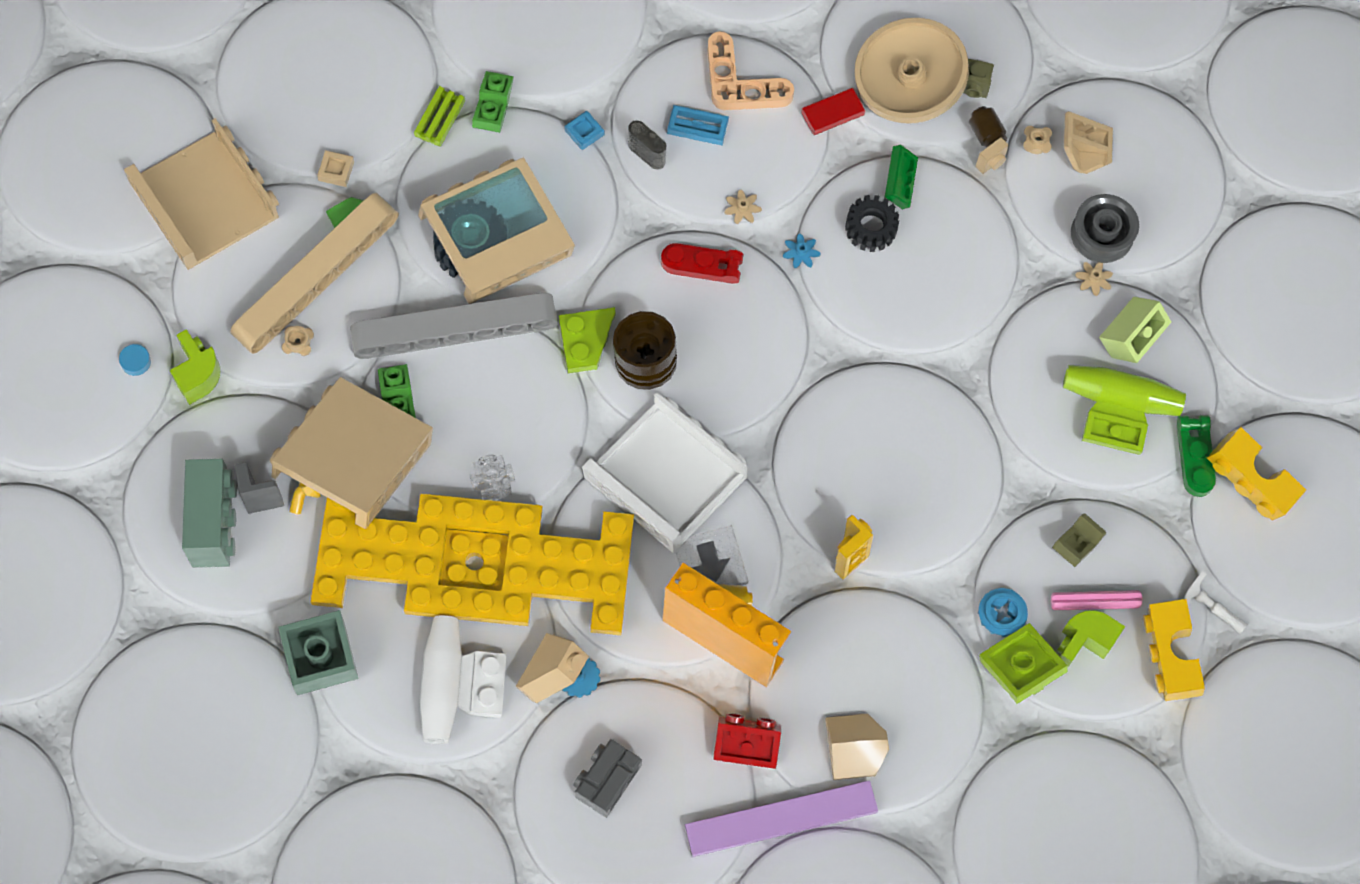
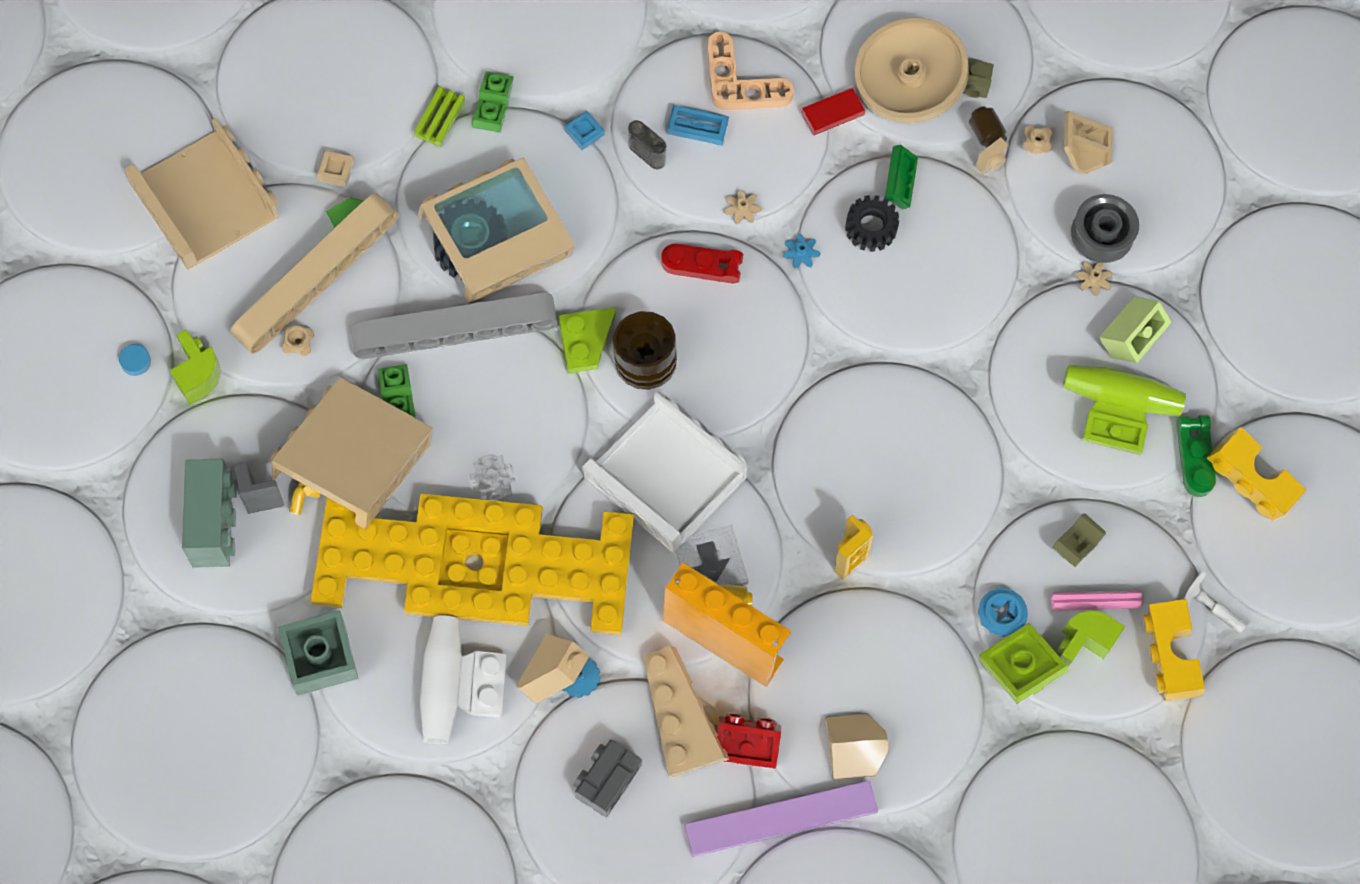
(684, 729): none -> tan wing

